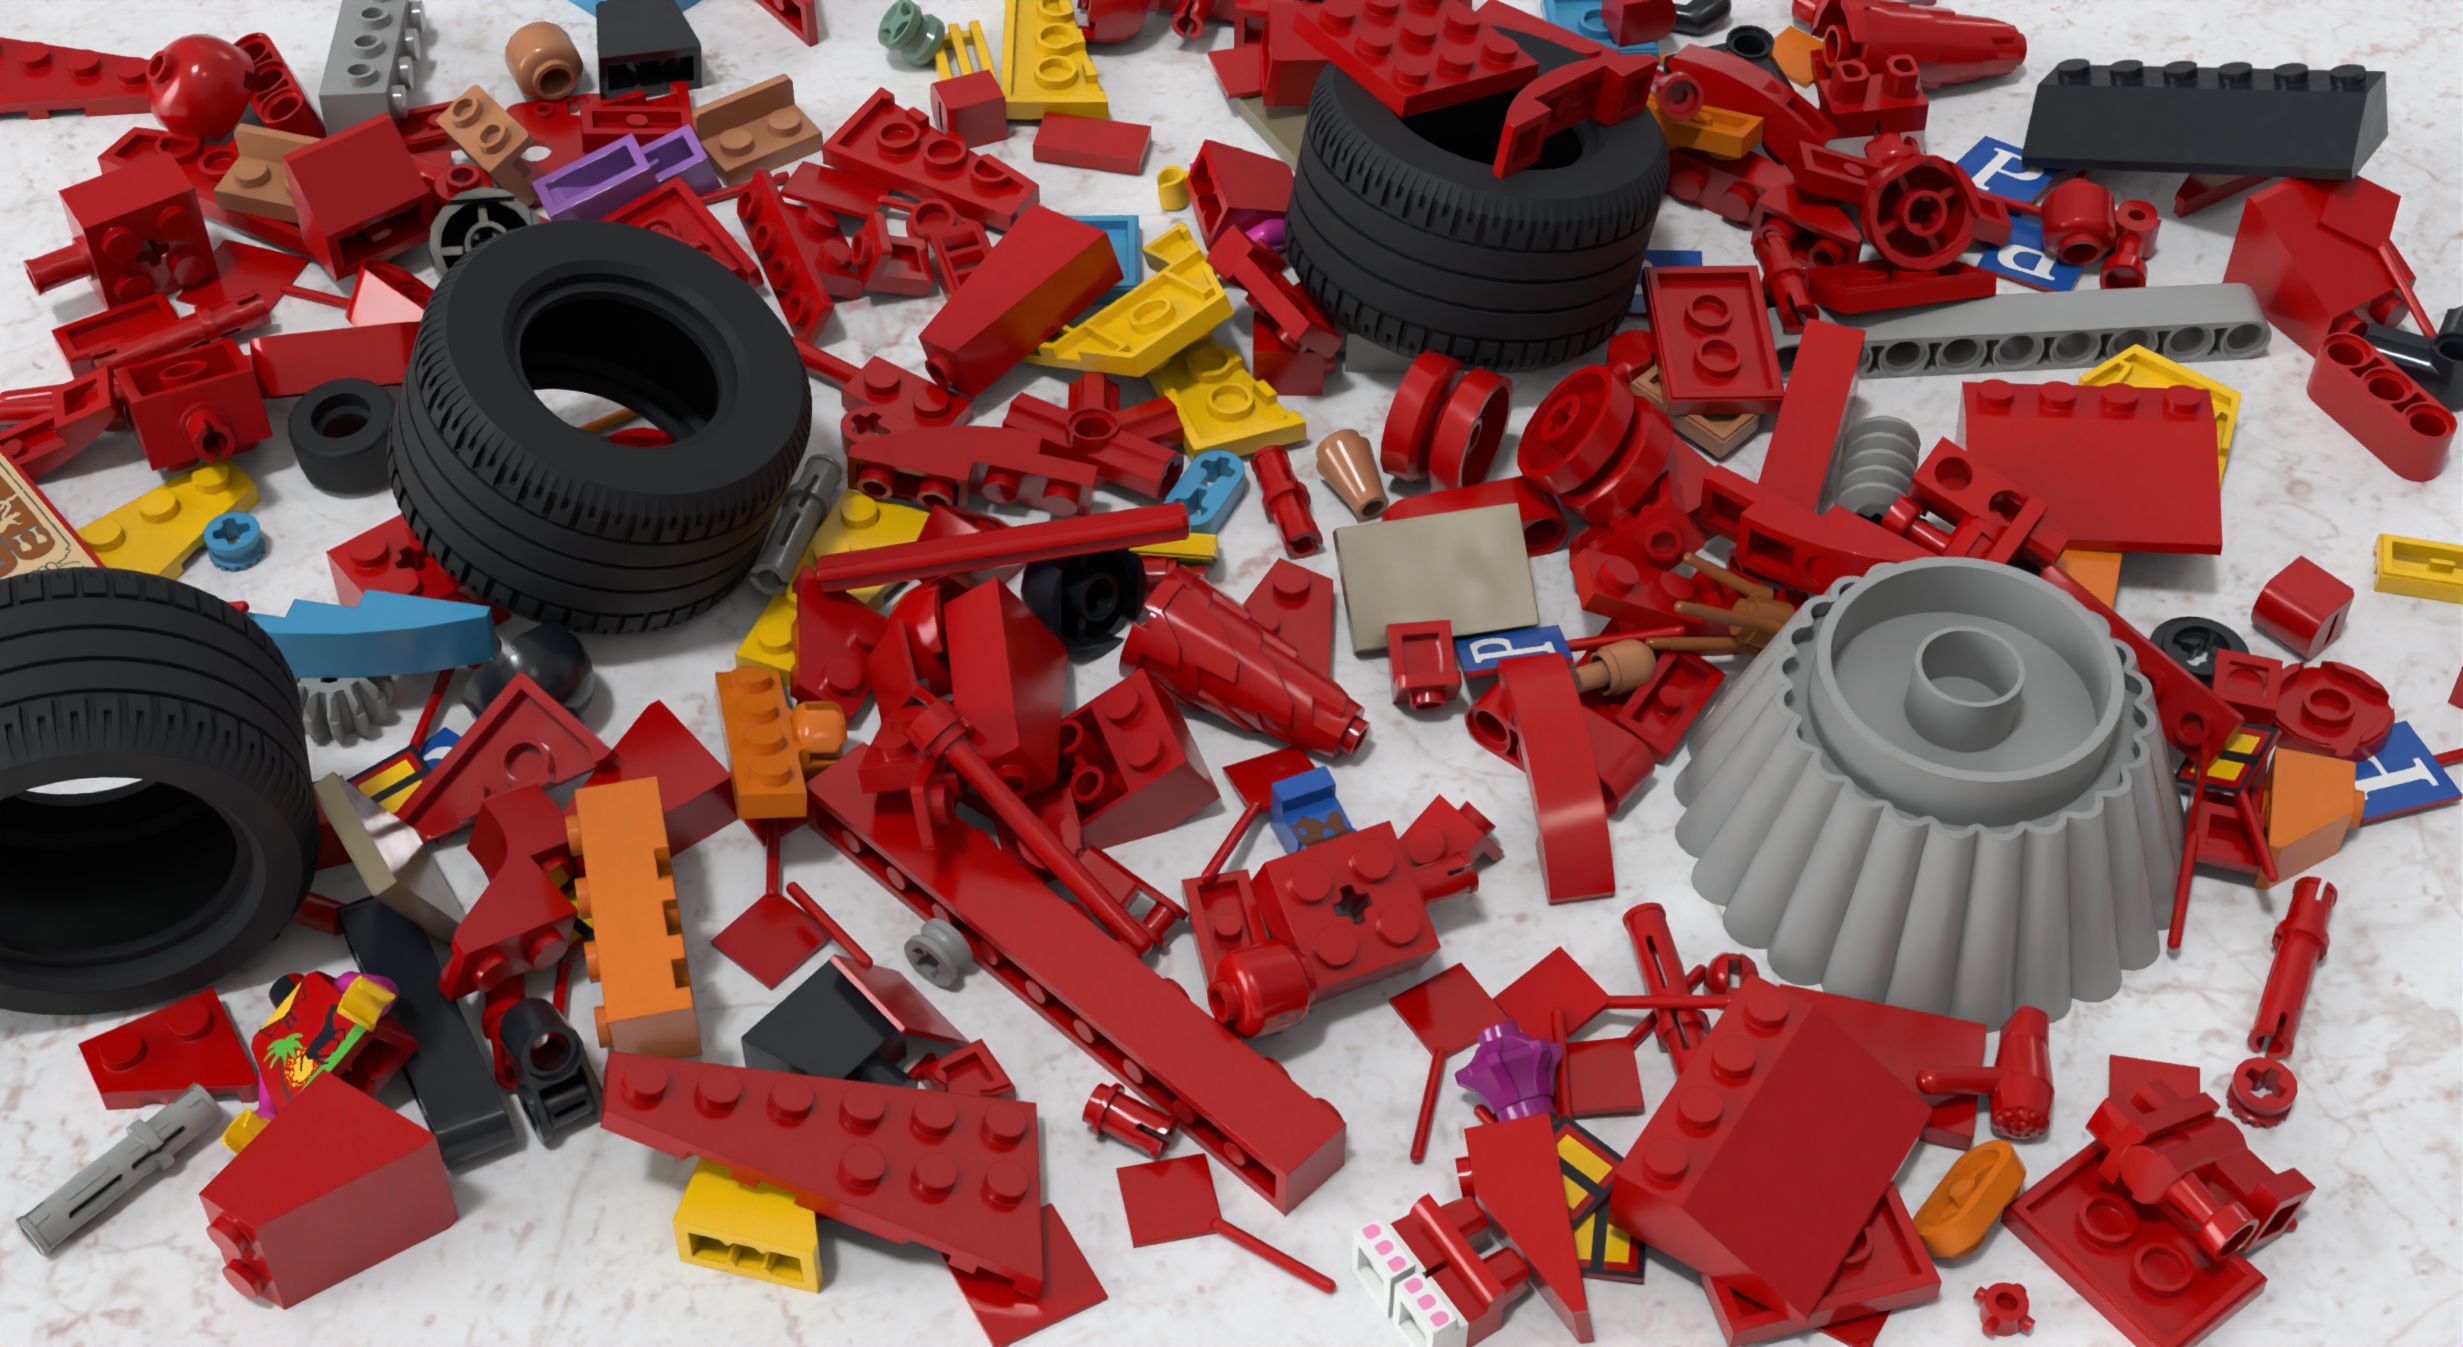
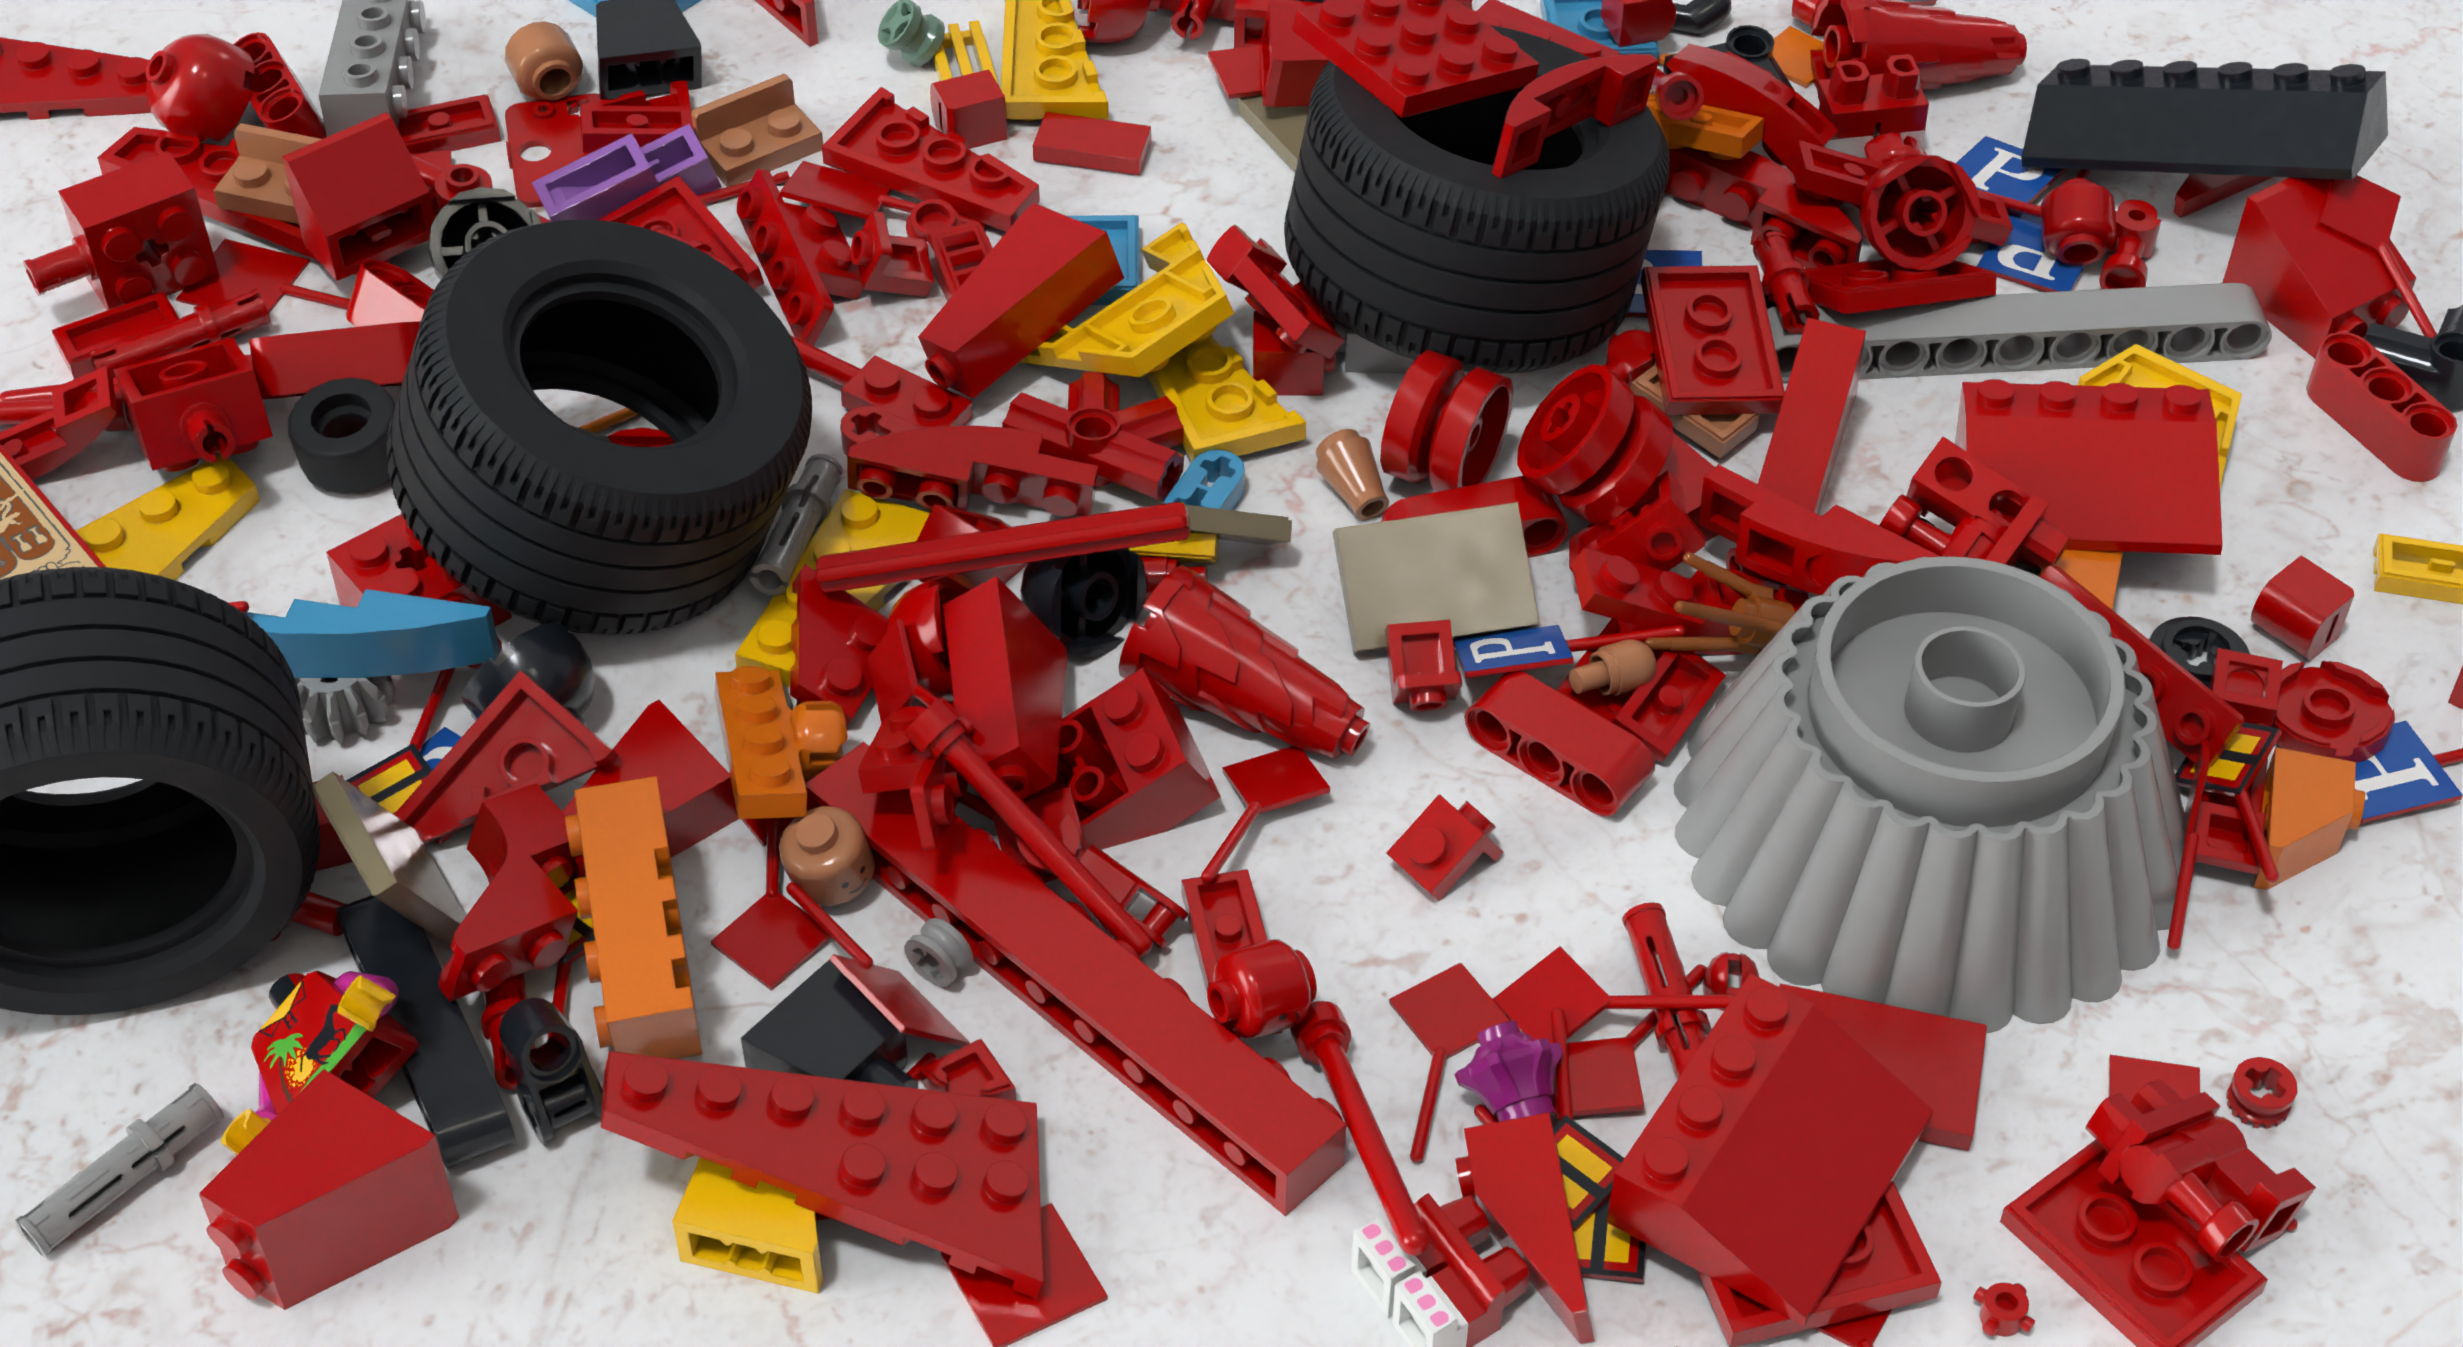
(167, 1053): red wing -> none
(237, 554): dark azure bush -> none
(490, 140): nougat bracket -> none
(827, 855): none -> nougat head
(1126, 1118): red pin -> none
(1178, 1202): red piece -> none
(1230, 190): red torso -> none
(1240, 525): none -> dark tan tile
(1286, 501): red pin -> none
(1296, 608): red wing -> none
(1307, 810): blue leg -> none
(1325, 1041): none -> red piece
(1379, 889): red brick -> none
(1560, 776): red slope -> none
(1876, 466): light grey piece -> none
(1969, 1199): orange plate -> none
(2018, 1083): red piece -> none
(2299, 945): red pin -> none

